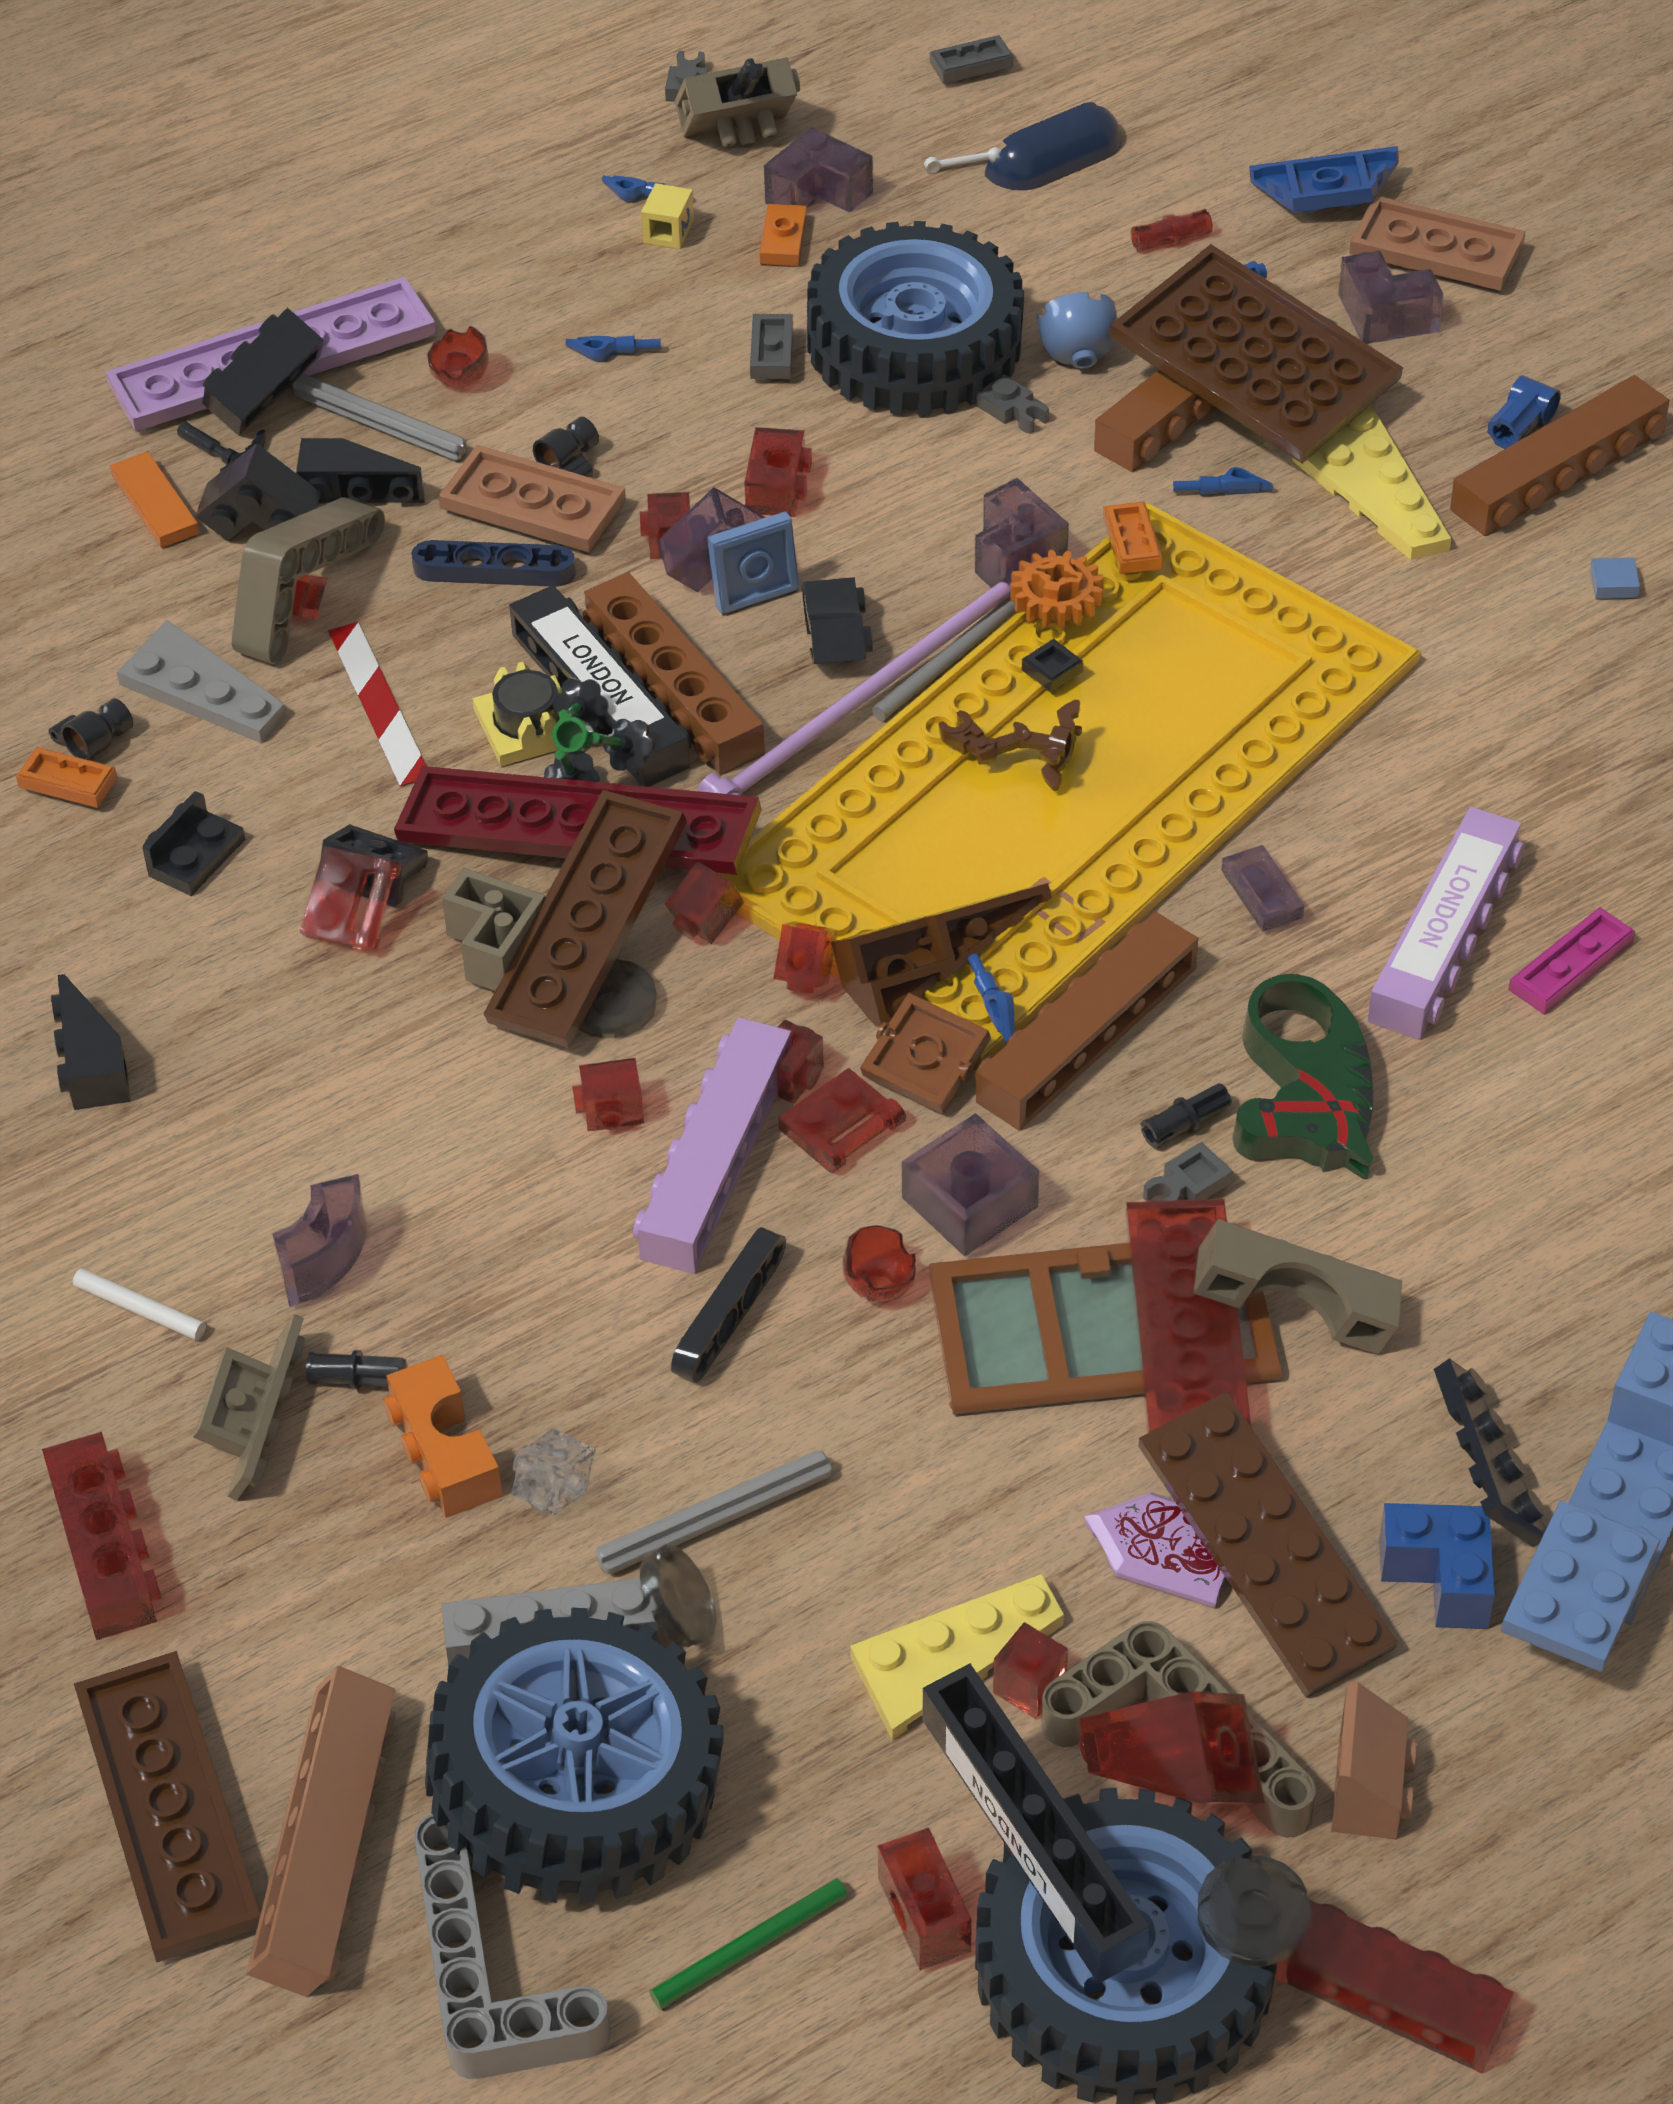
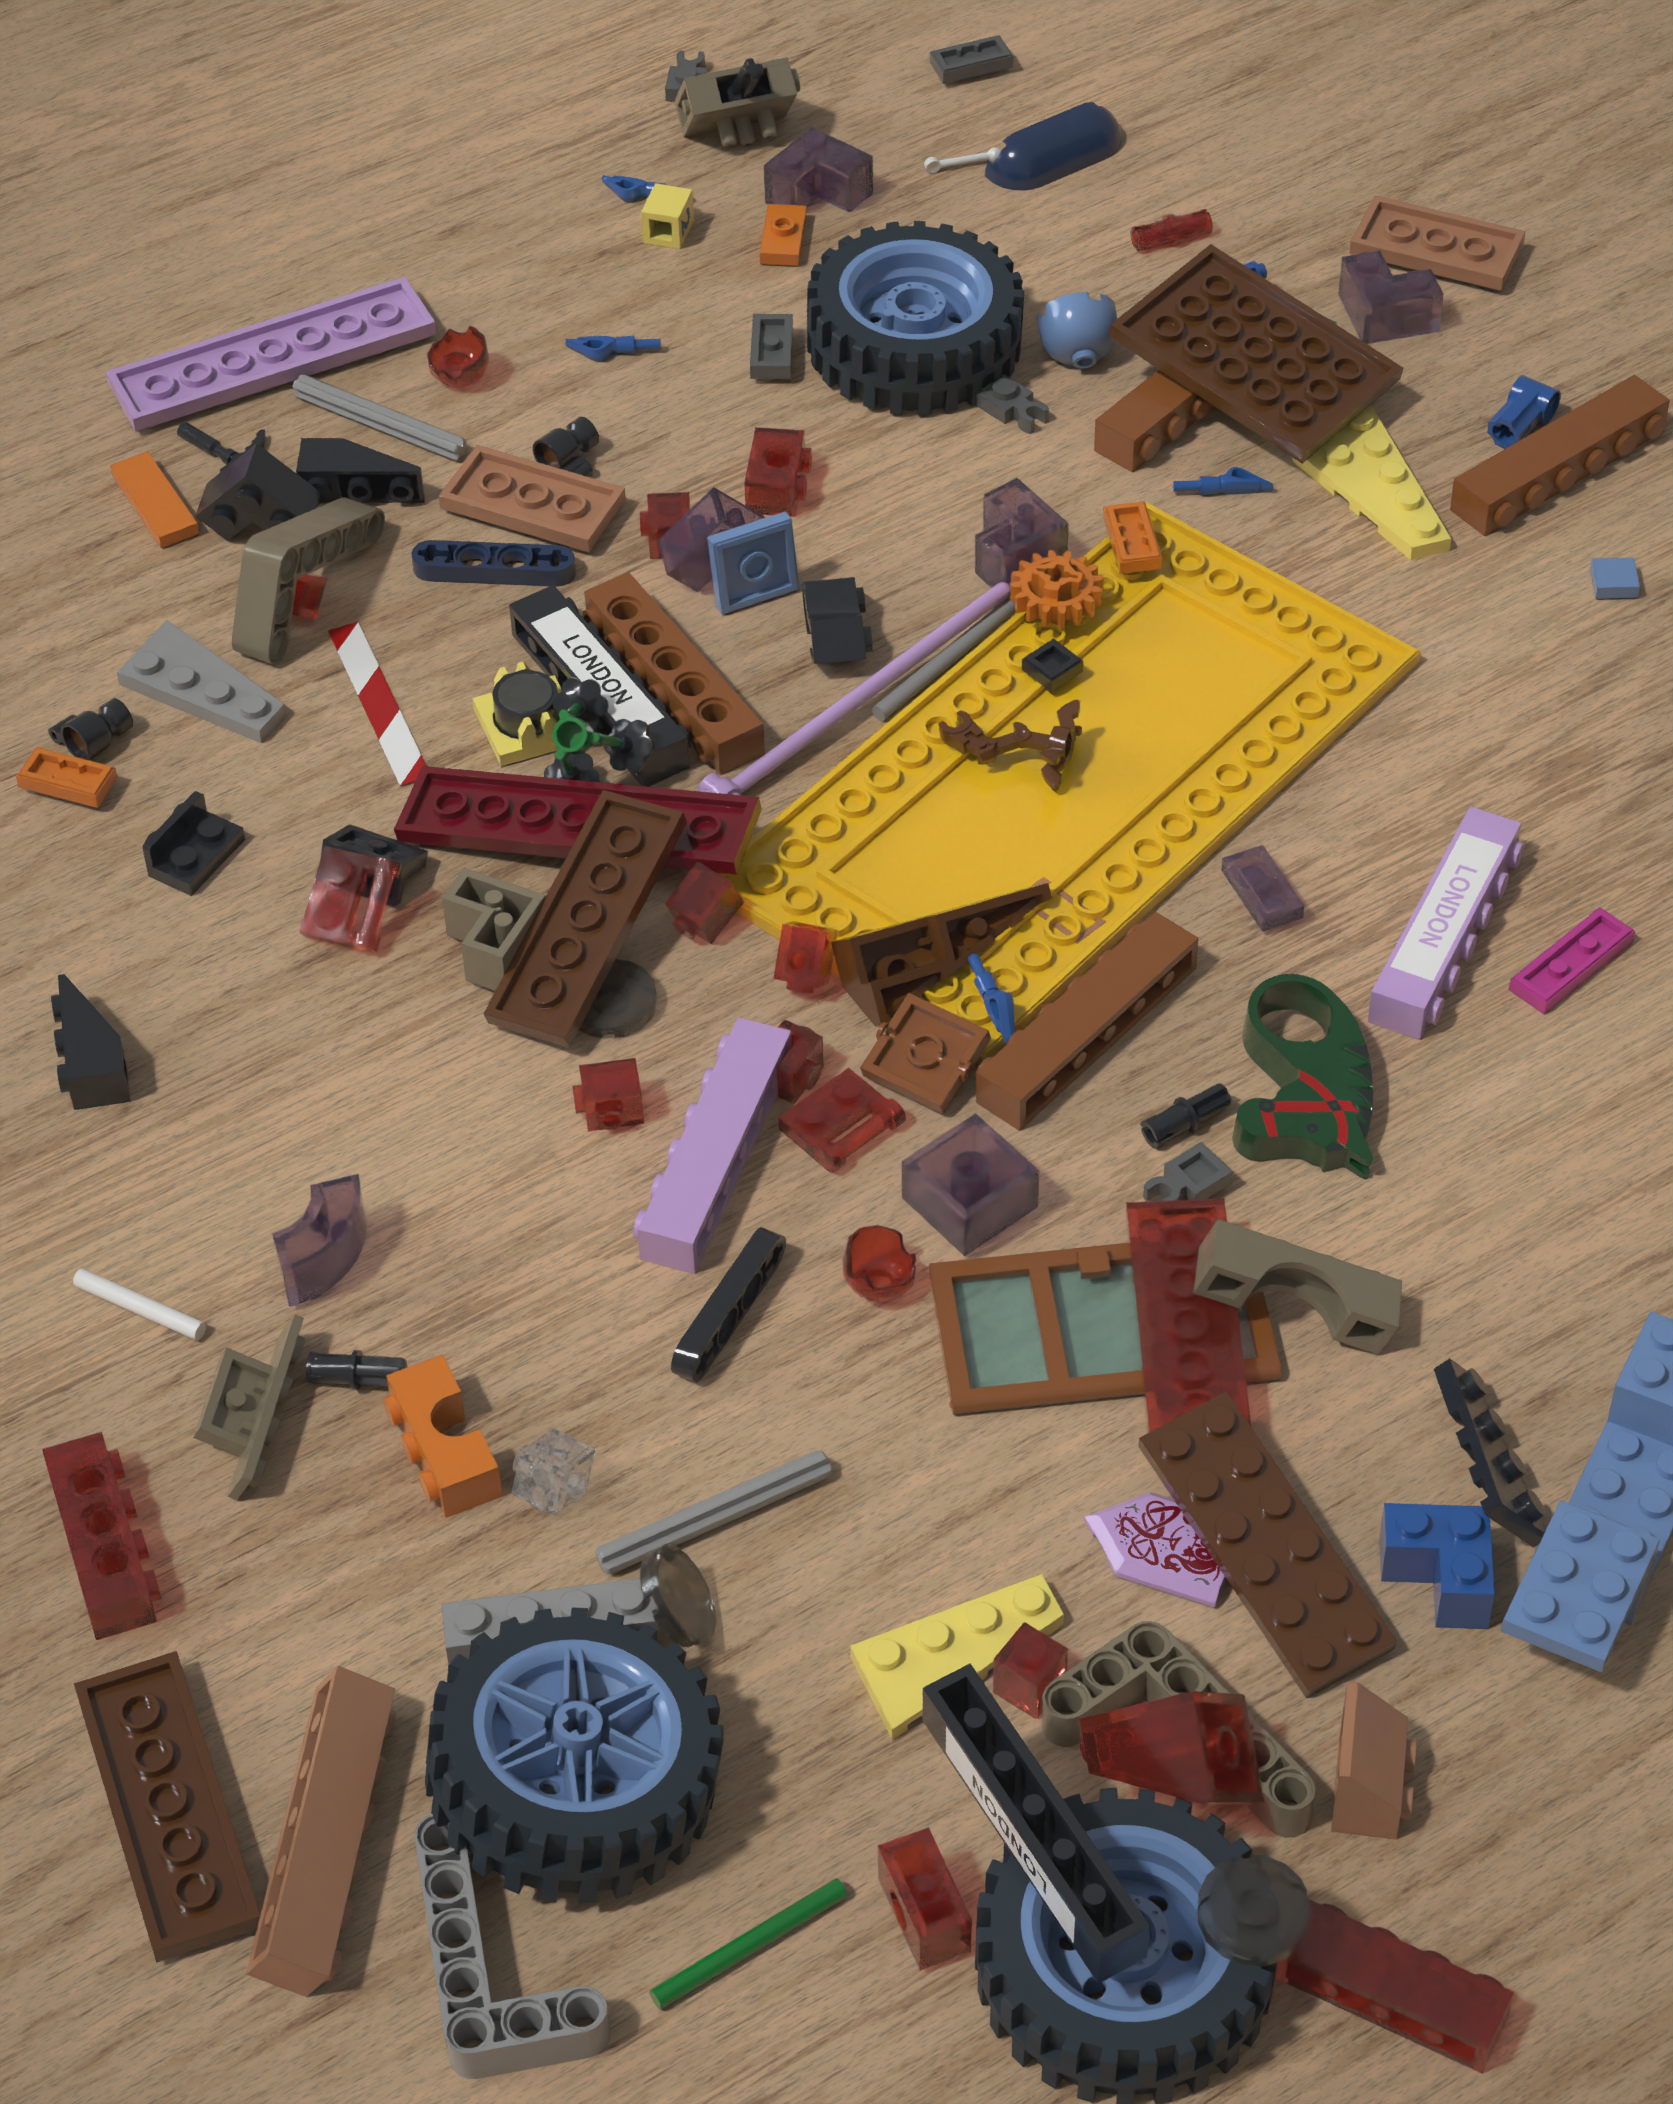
(261, 370): black brick -> none
(1326, 180): blue wing -> none

